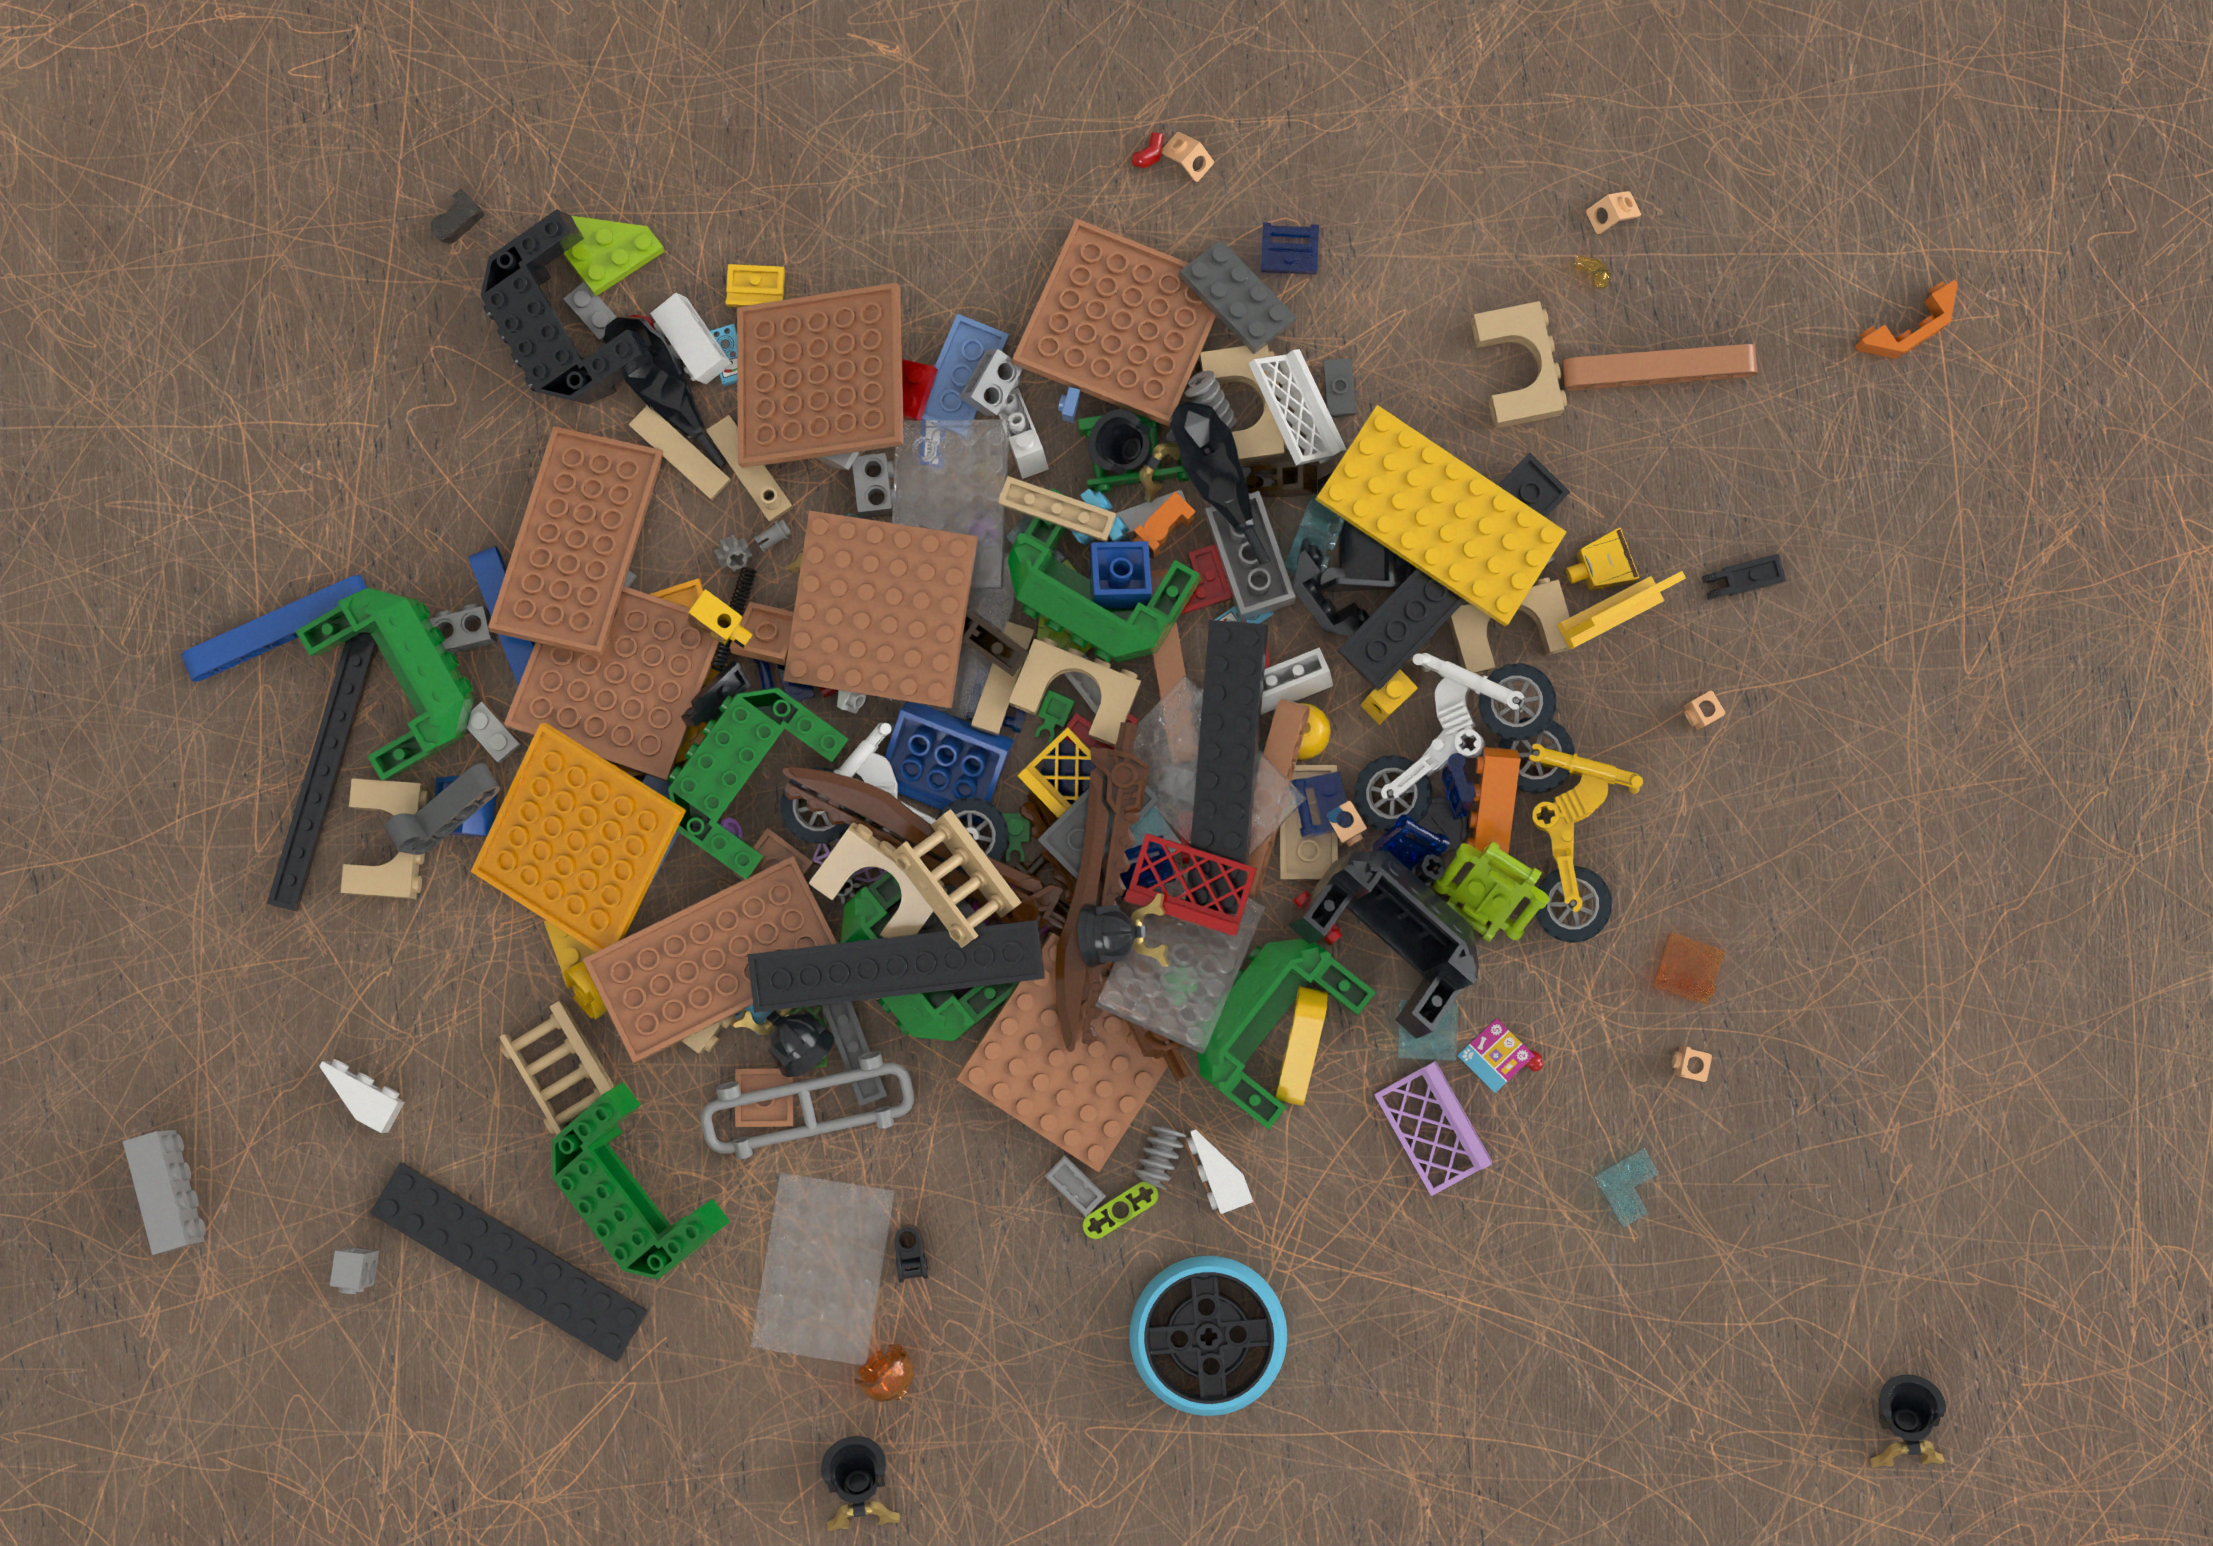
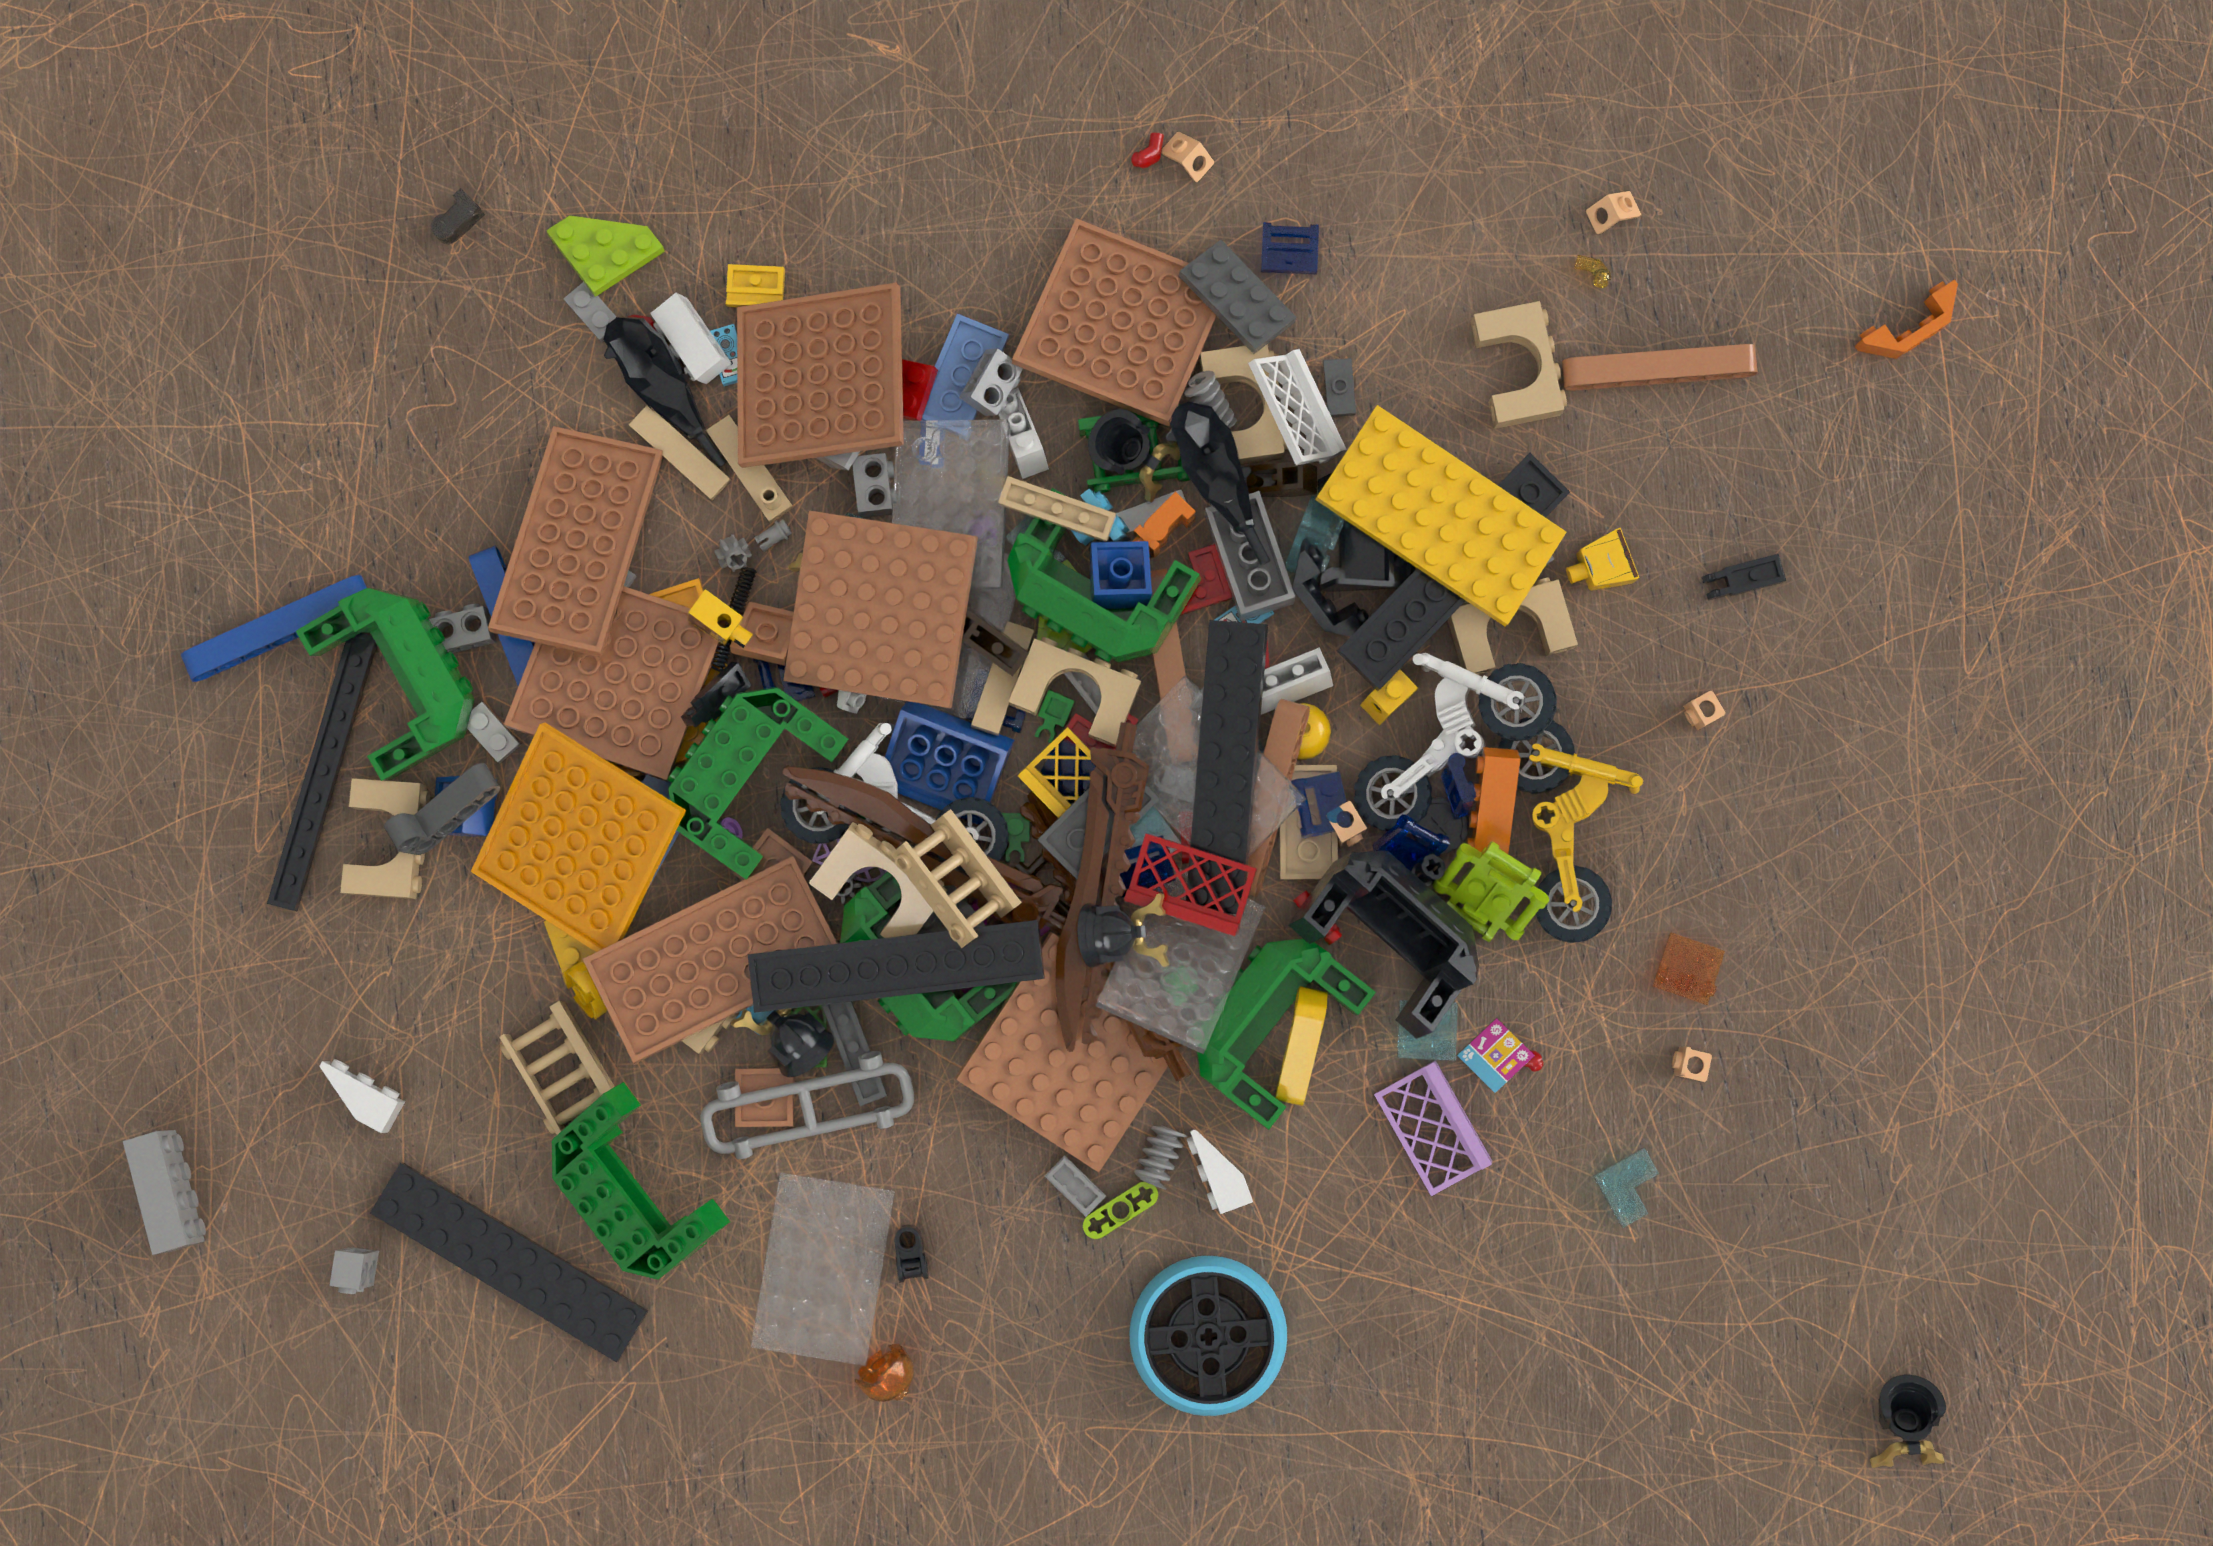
(532, 327): black wedge -> none
(855, 1471): black helmet -> none
(1069, 404): medium blue plate -> none
(1615, 610): yellow fence -> none

